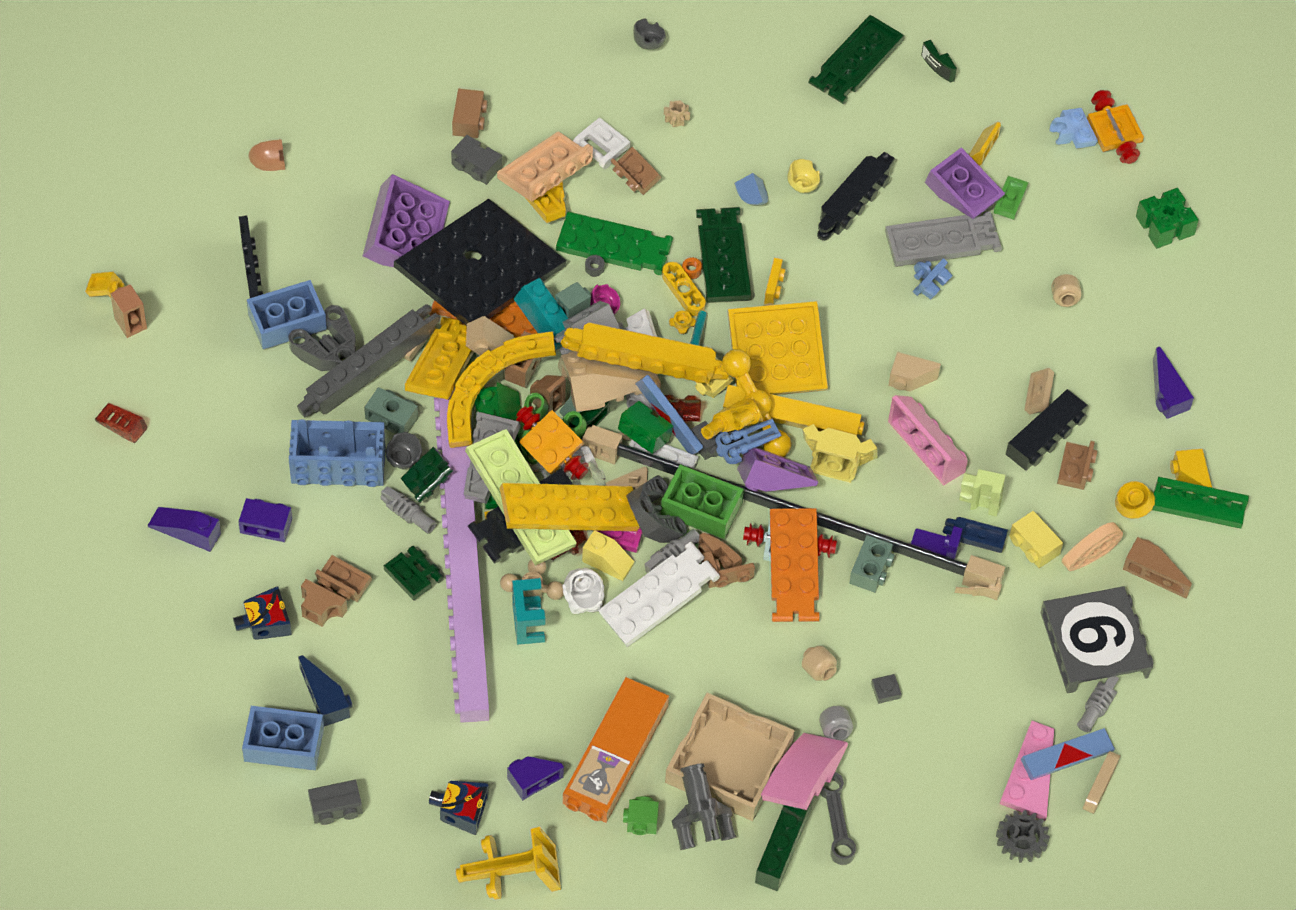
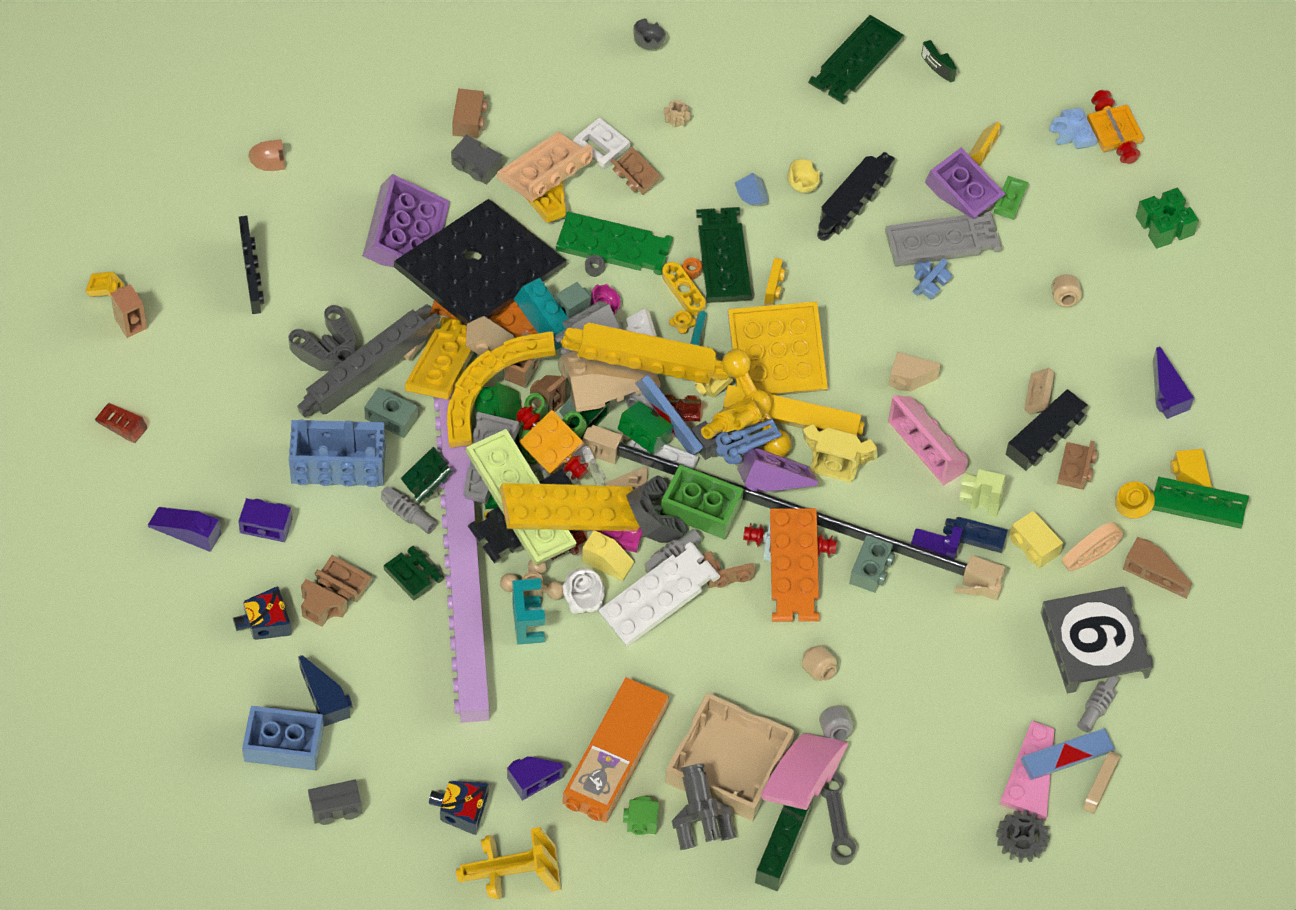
(285, 310): medium blue brick -> none
(403, 450): dark grey hair -> none
(721, 551): medium nougat slope -> none
(886, 688): dark grey plate -> none

